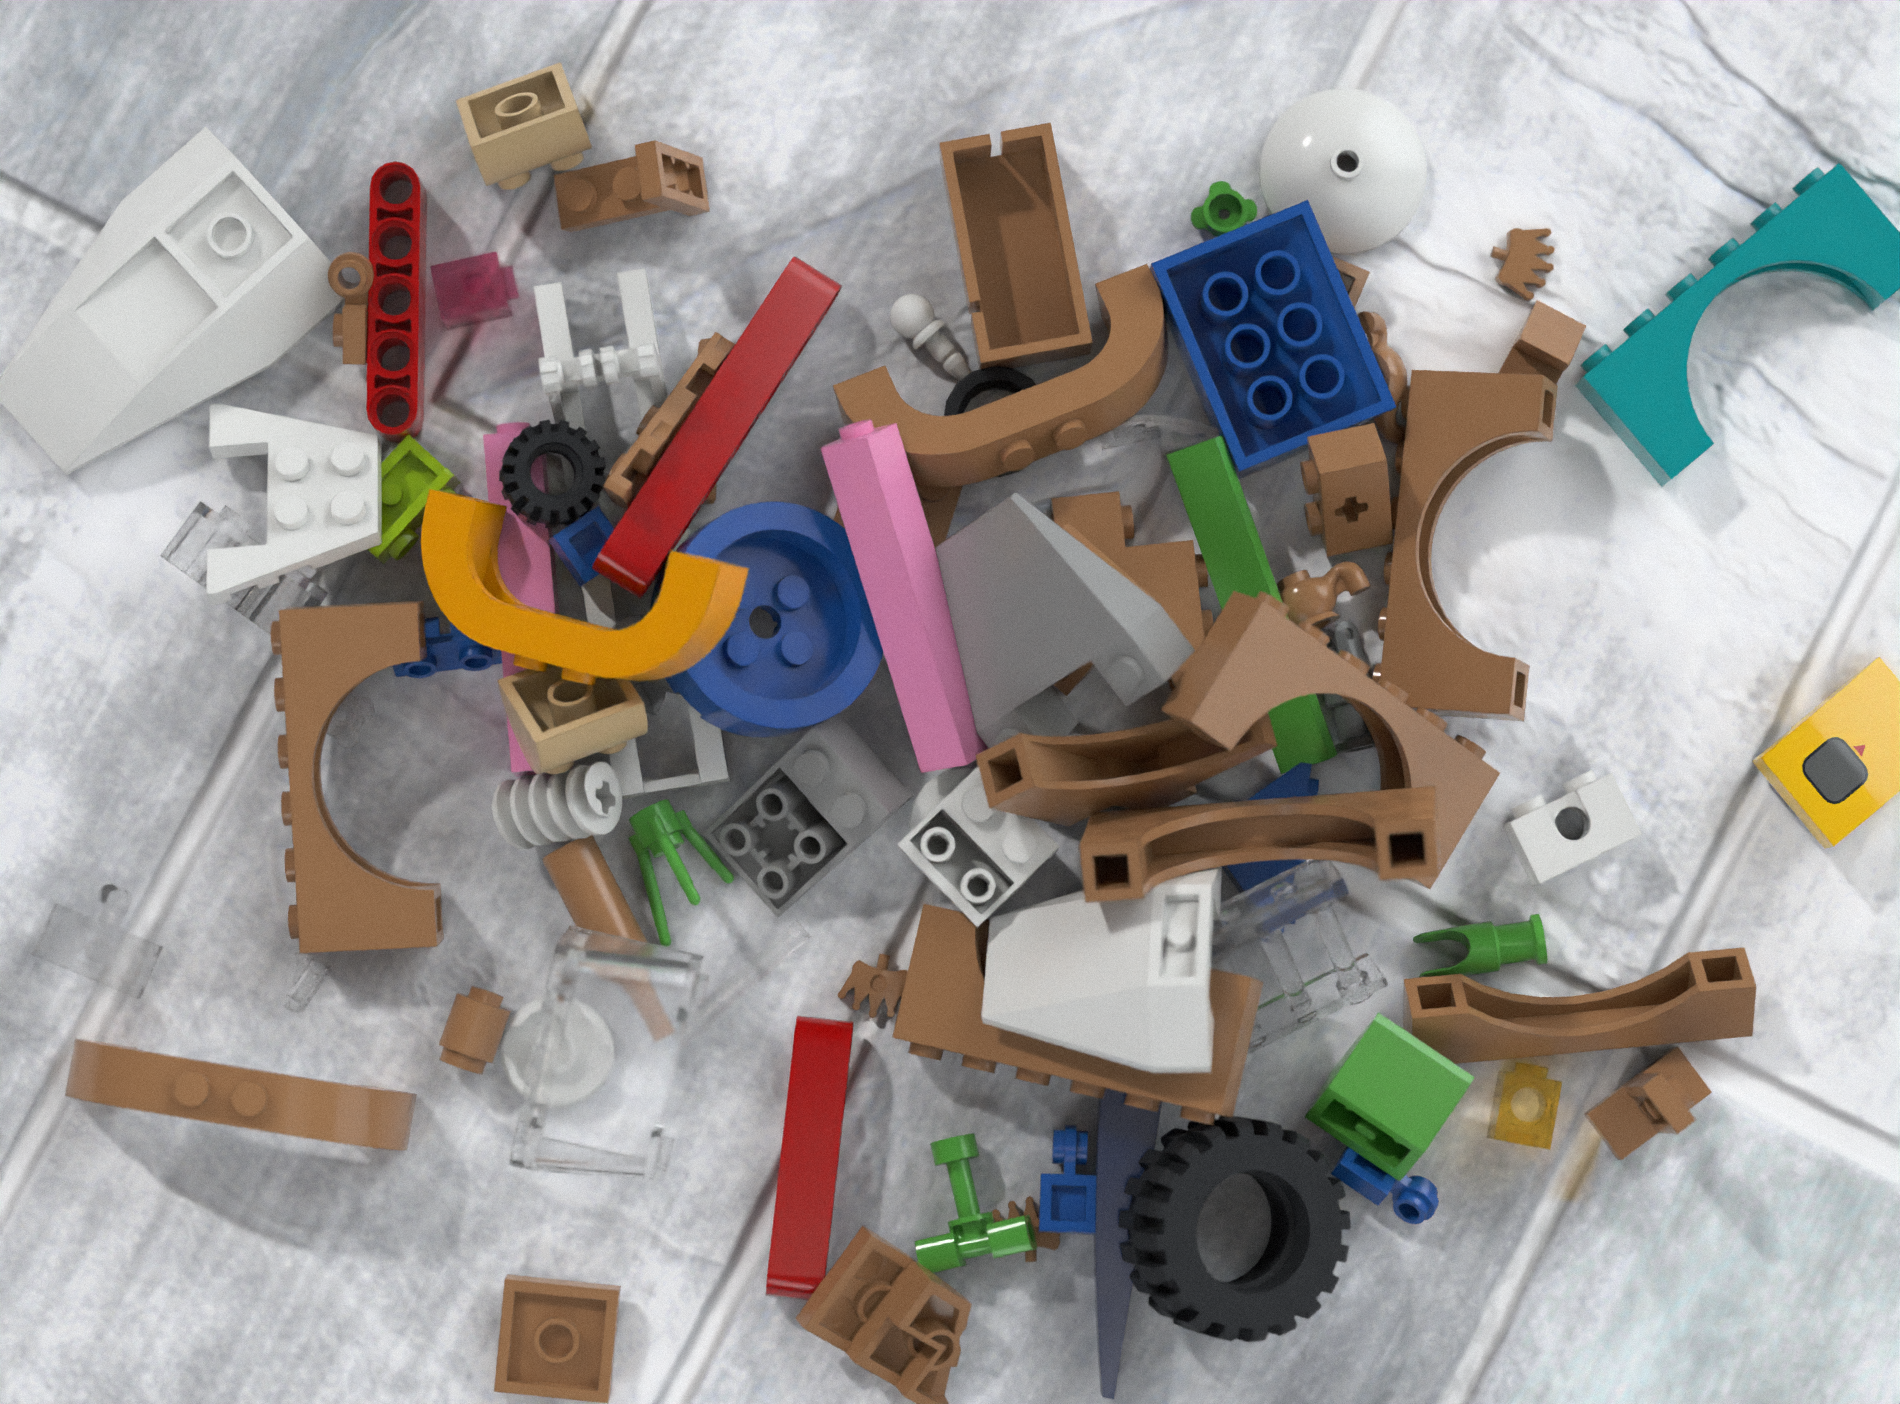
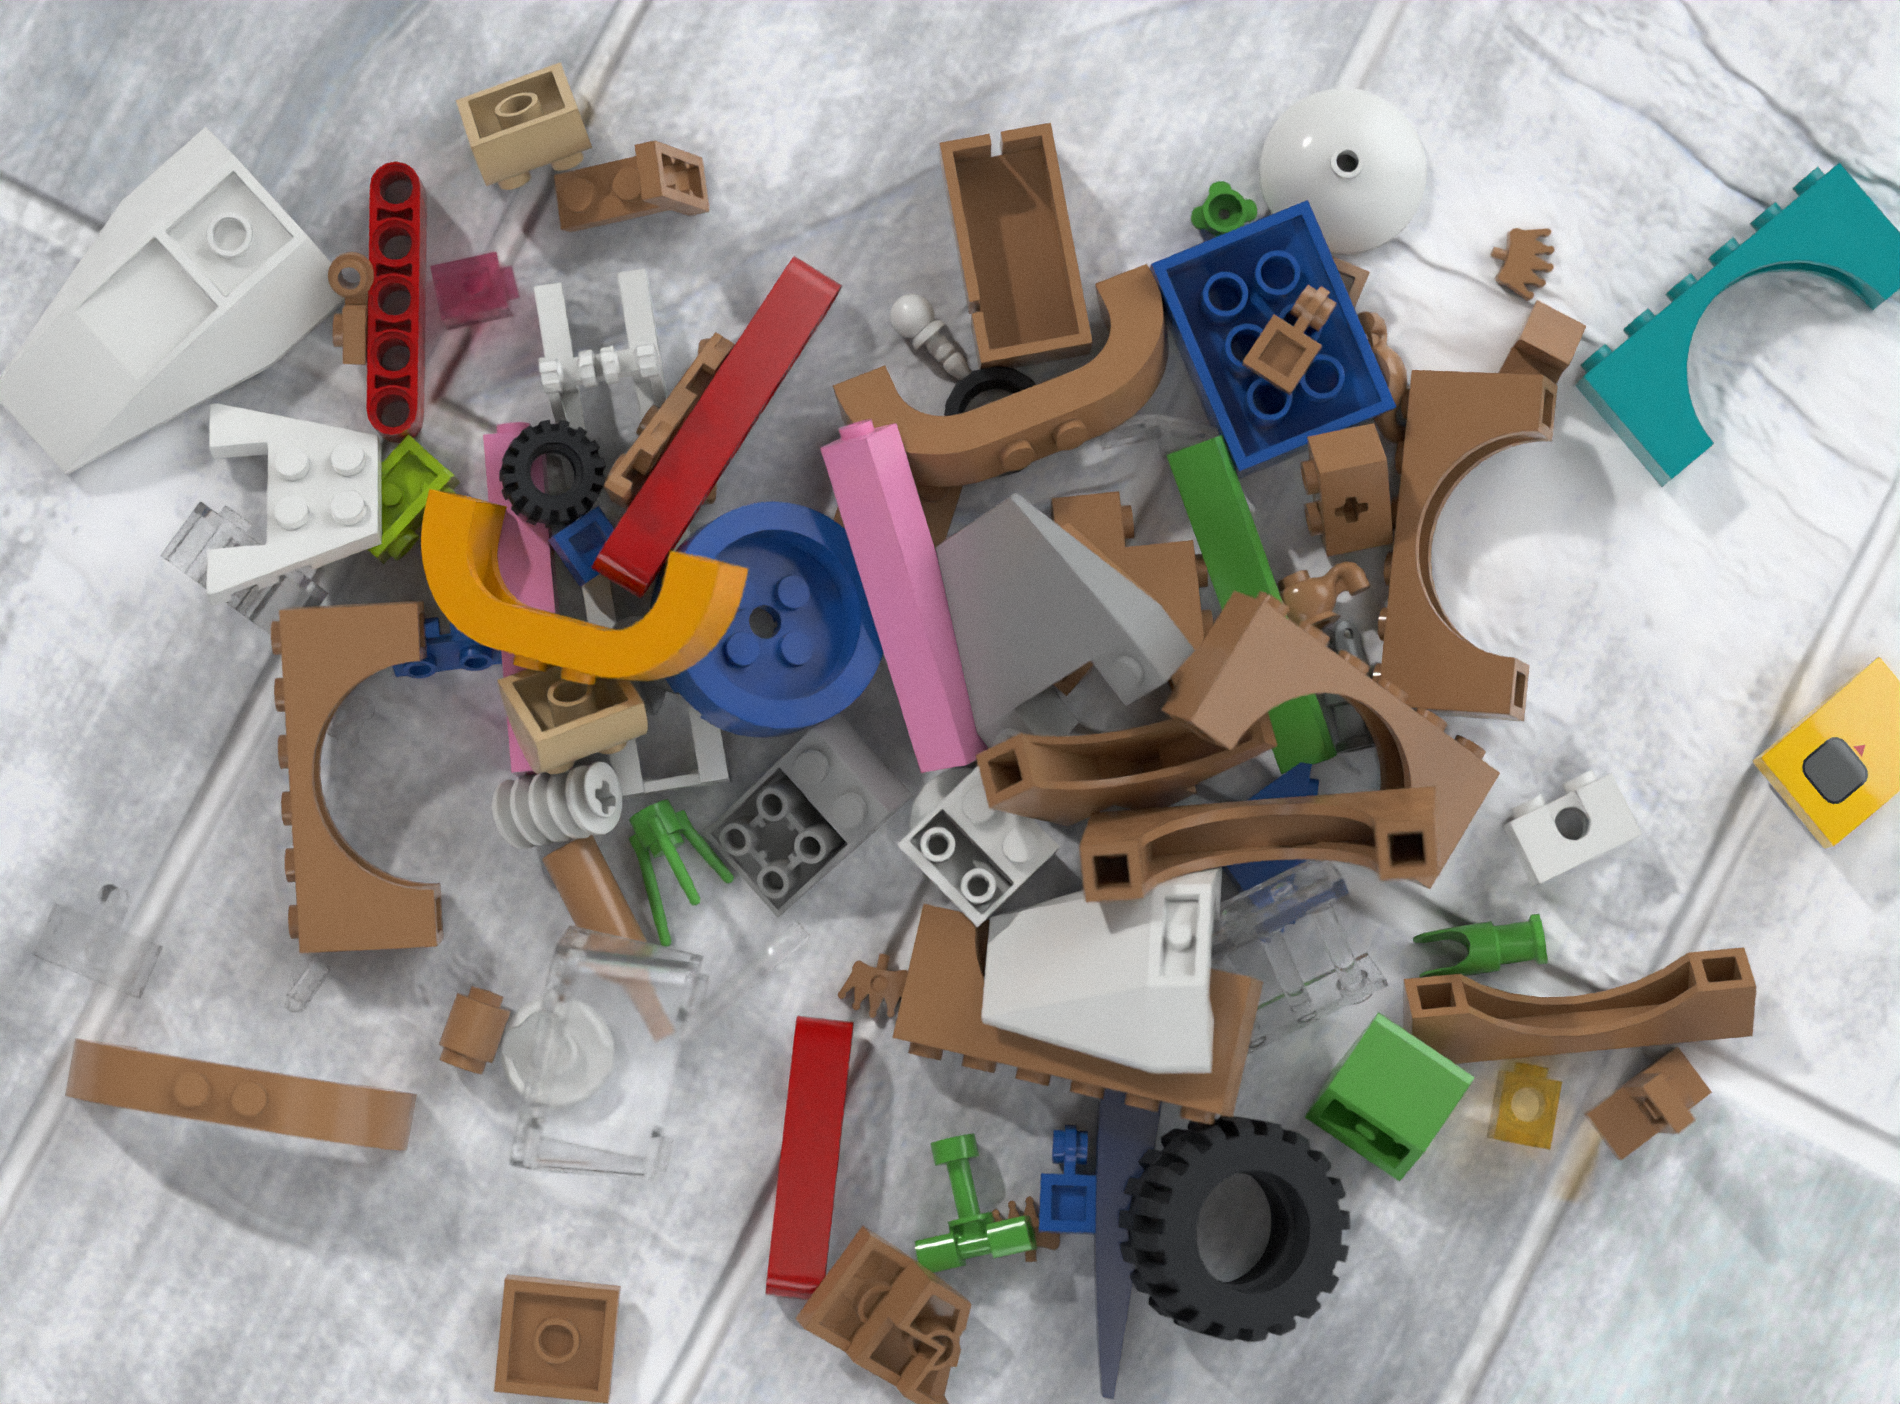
(1284, 350): none -> medium nougat plate
(1413, 1196): blue plate -> none

